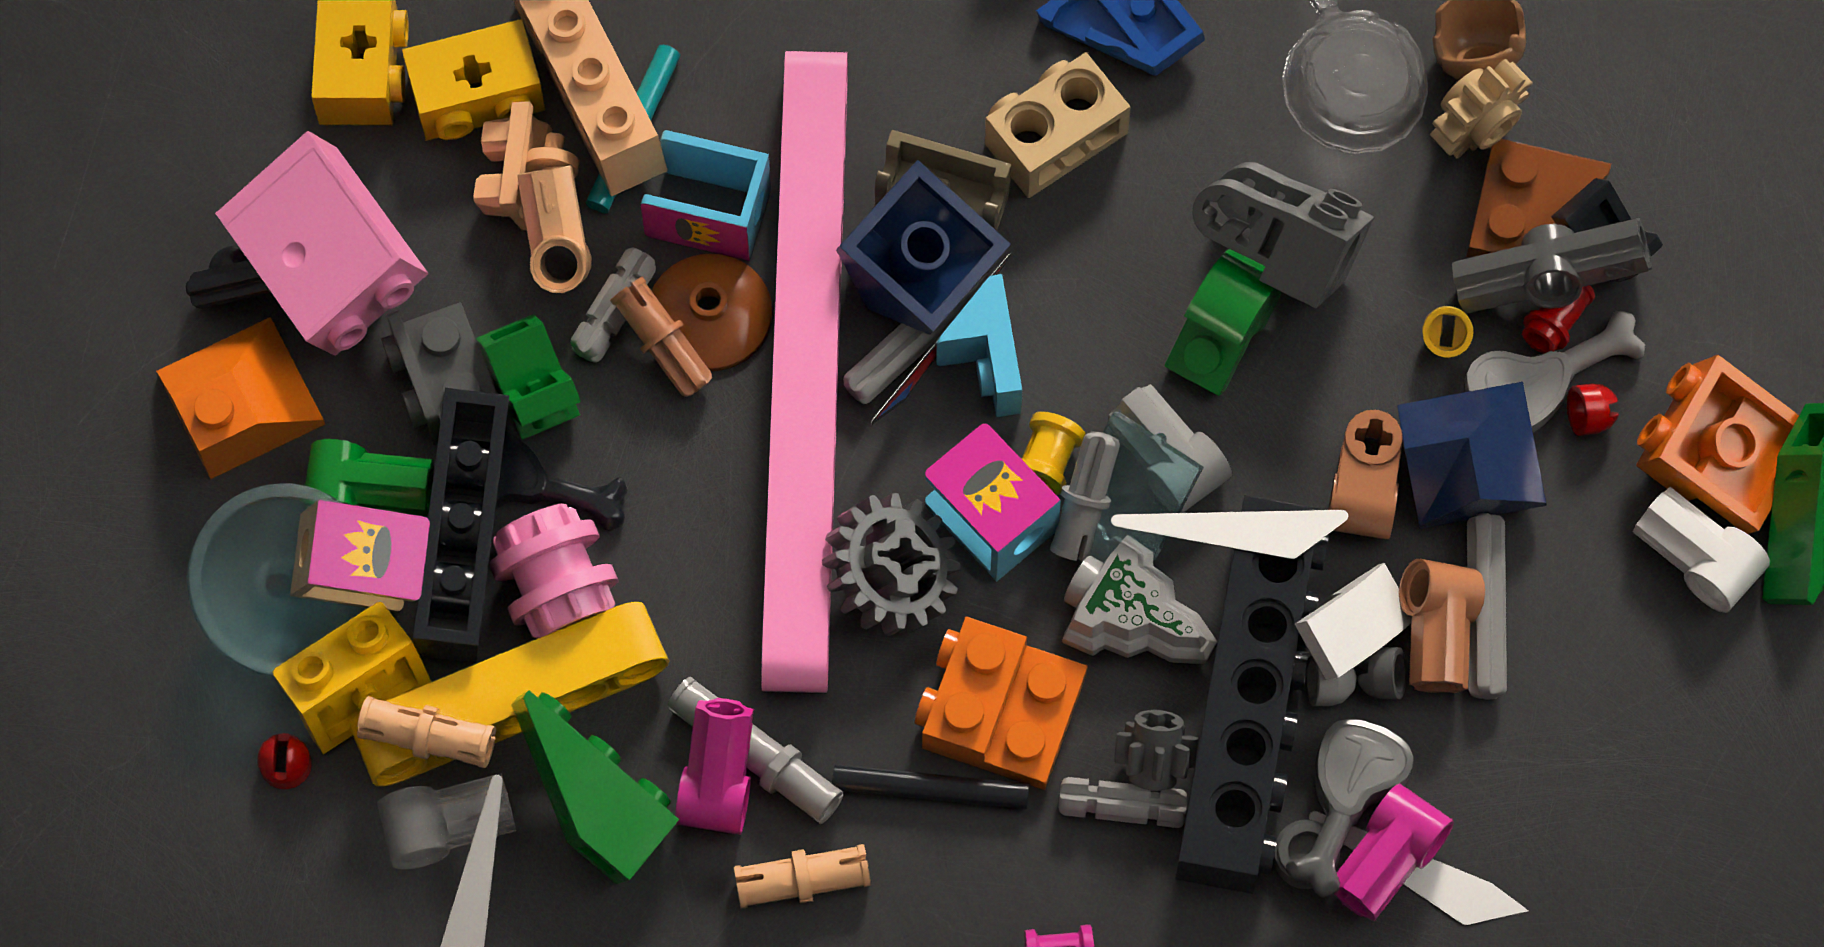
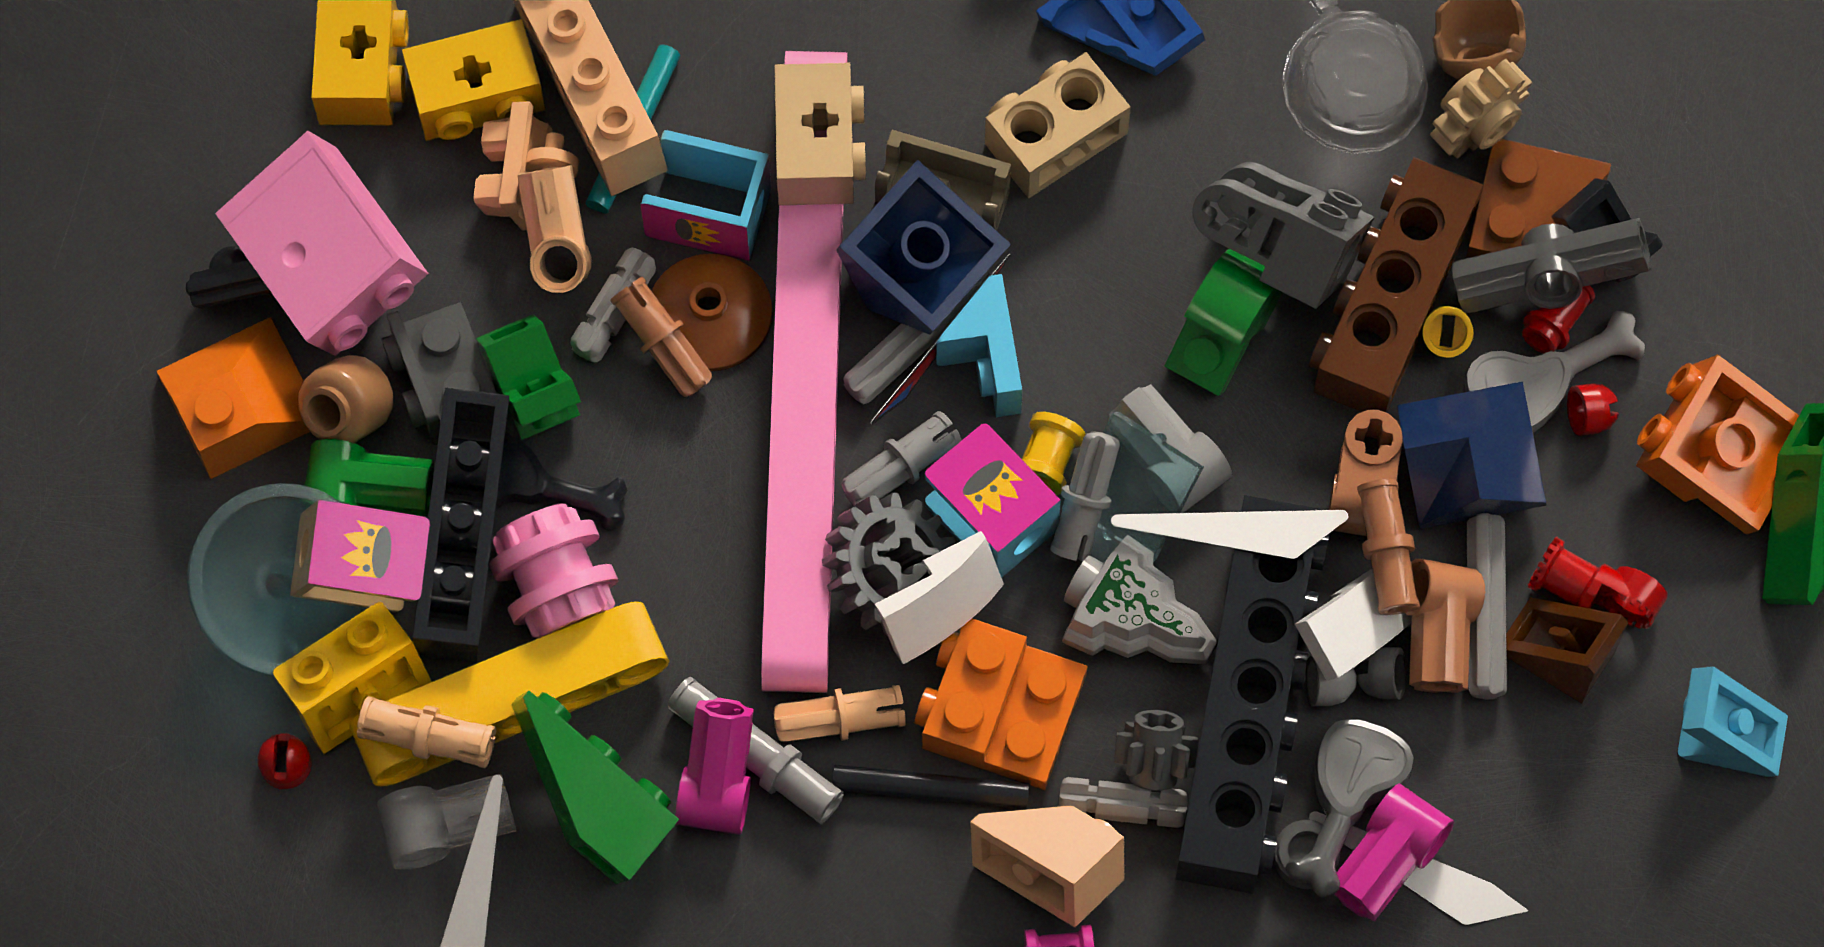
(345, 399): none -> medium nougat head
(802, 876): light nougat pin -> none
(811, 101): none -> tan brick
(838, 714): none -> light nougat axle
(901, 460): none -> light grey axle
(939, 605): none -> white slope
(1051, 857): none -> light nougat slope
(1388, 546): none -> nougat pin
(1423, 199): none -> reddish brown brick
(1564, 644): none -> reddish brown slope
(1583, 584): none -> red connector
(1715, 561): white piece -> none
(1730, 725): none -> medium azure slope

